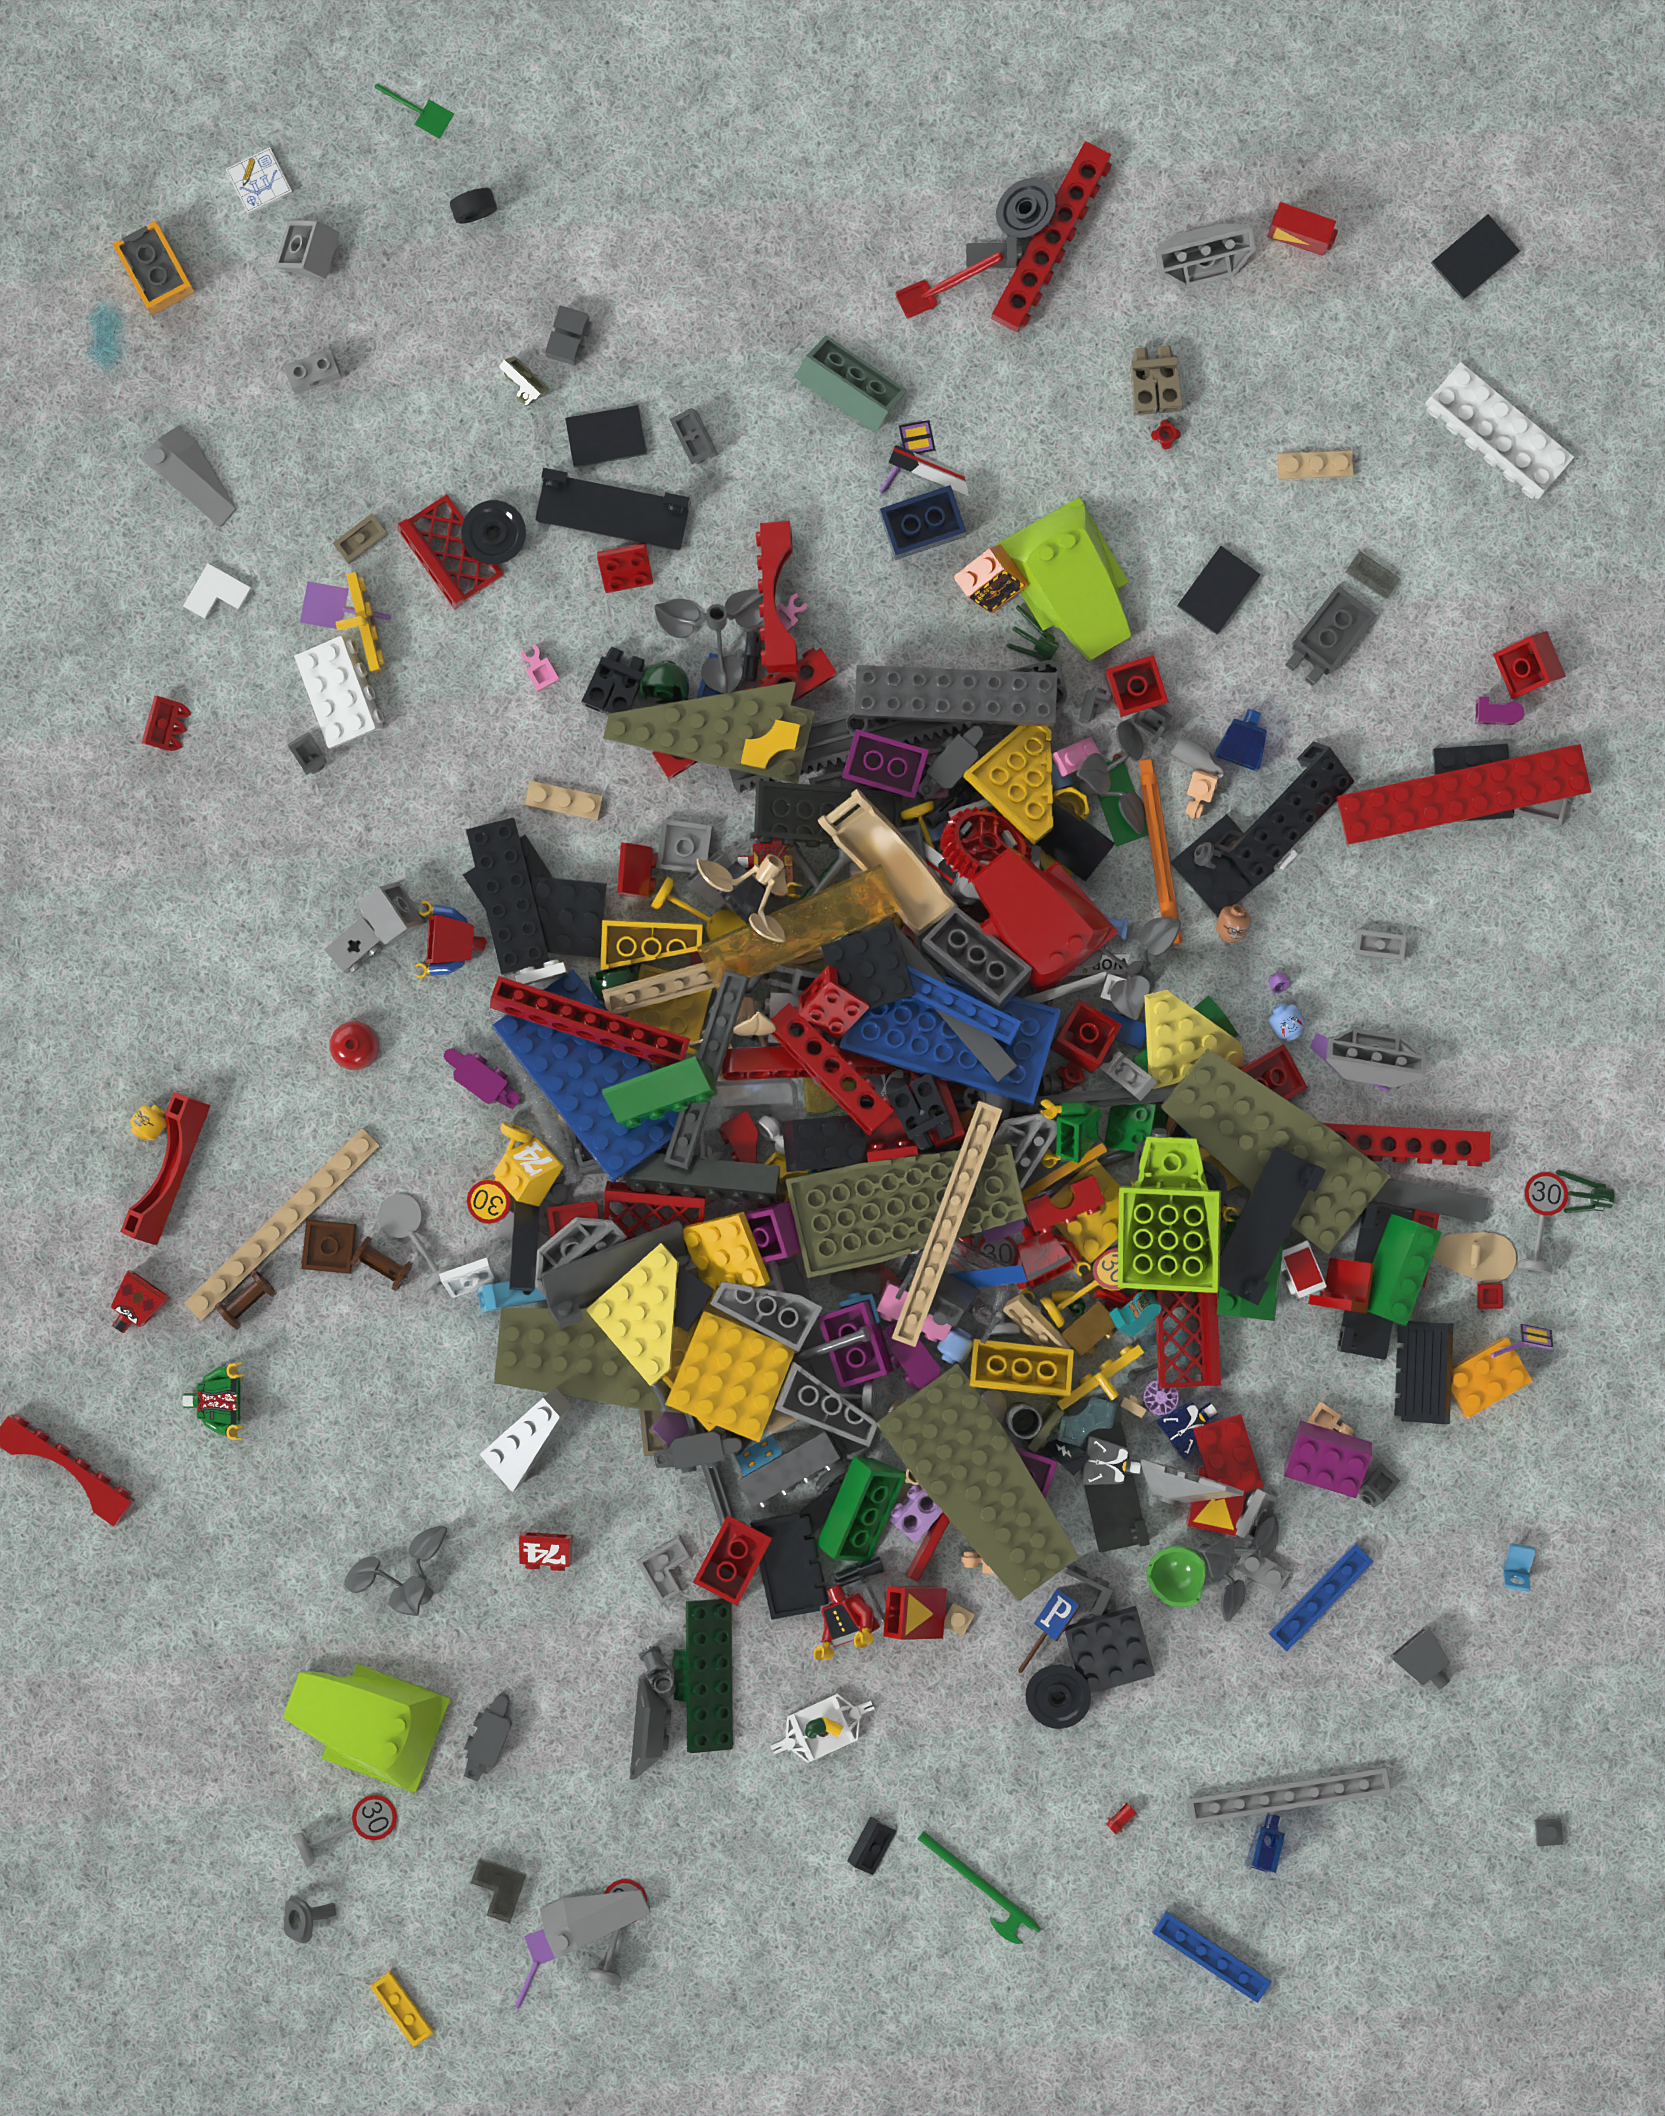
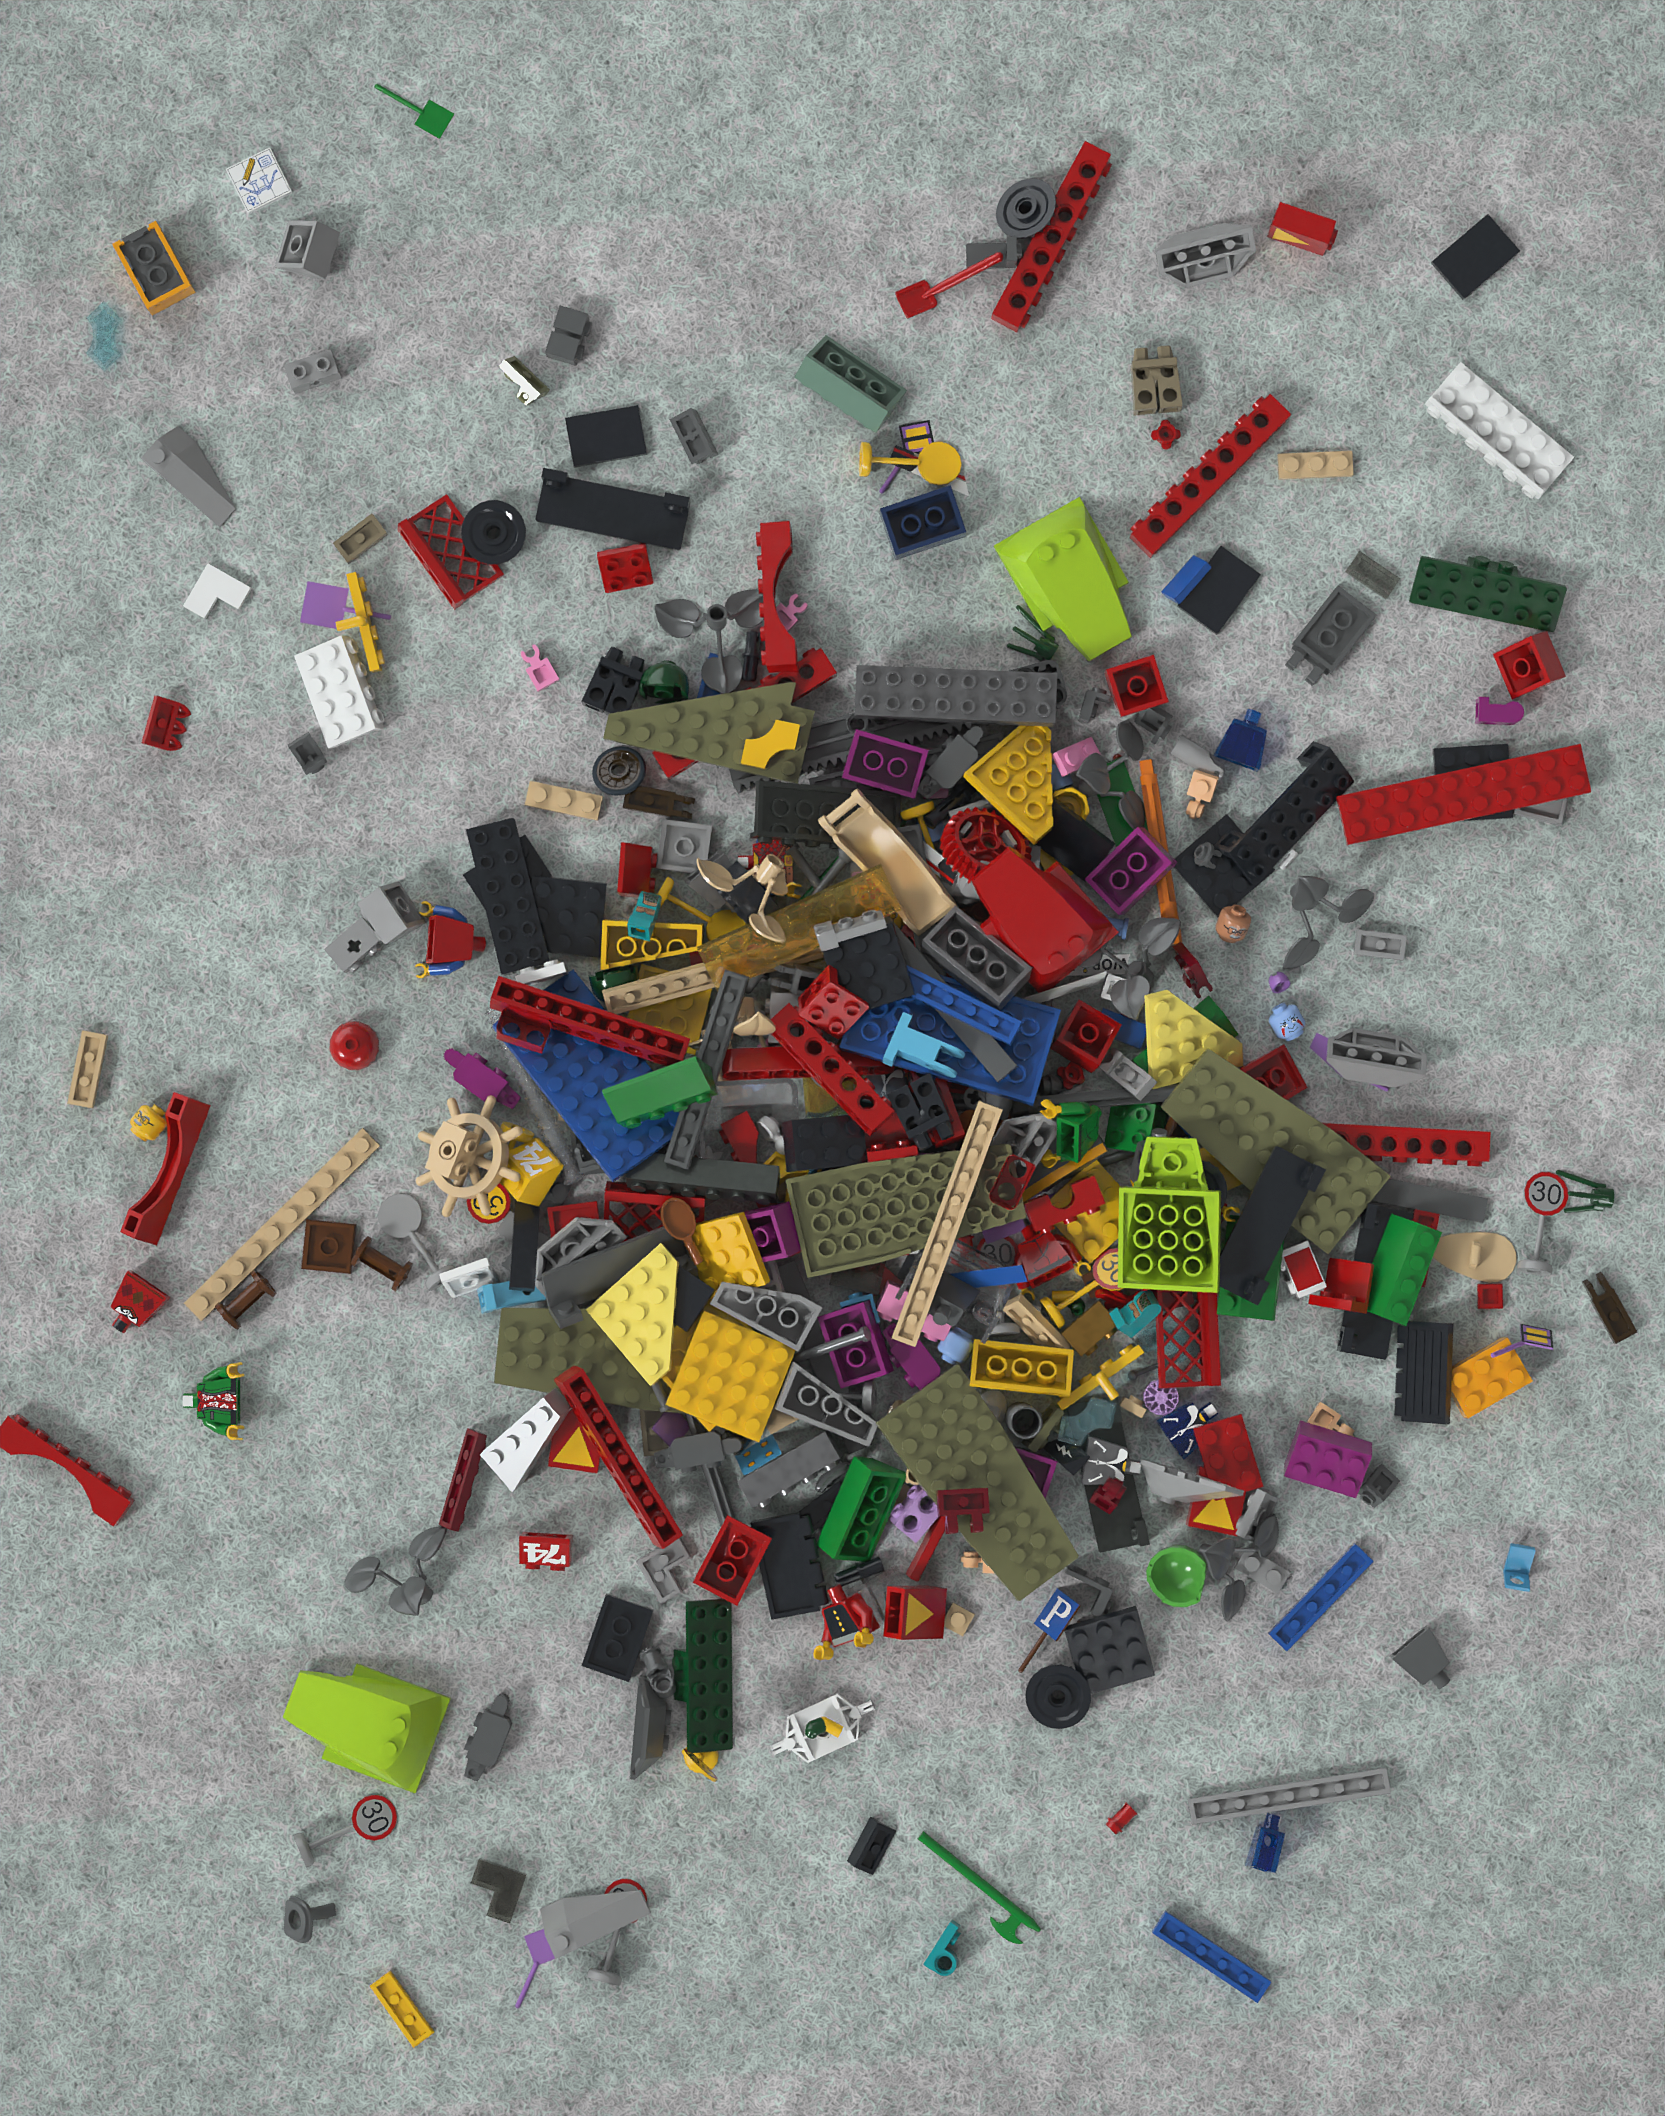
(87, 1069): none -> tan plate
(457, 1151): none -> tan piece
(462, 1480): none -> dark red plate
(473, 205): black tyre -> none
(522, 1018): none -> red piece
(573, 1448): none -> red brick
(617, 1637): none -> black plate
(618, 1457): none -> red brick
(625, 783): none -> dark brown wheel
(644, 916): none -> teal leg
(656, 802): none -> dark brown hinge
(681, 1224): none -> dark orange piece
(702, 1762): none -> yellow piece
(830, 934): none -> light grey plate
(919, 1048): none -> medium azure piece
(936, 462): none -> yellow piece
(949, 1936): none -> teal plate
(963, 1502): none -> dark red plate
(991, 579): slope -> none
(1006, 1177): none -> red piece
(1109, 1495): none -> dark red plate
(1131, 870): none -> magenta brick
(1186, 579): none -> blue tile
(1191, 968): none -> dark red plate
(1275, 416): none -> red brick
(1305, 897): none -> dark grey plant
(1488, 592): none -> dark green bracket
(1548, 1832): dark grey plate -> none
(1610, 1310): none -> dark brown hinge

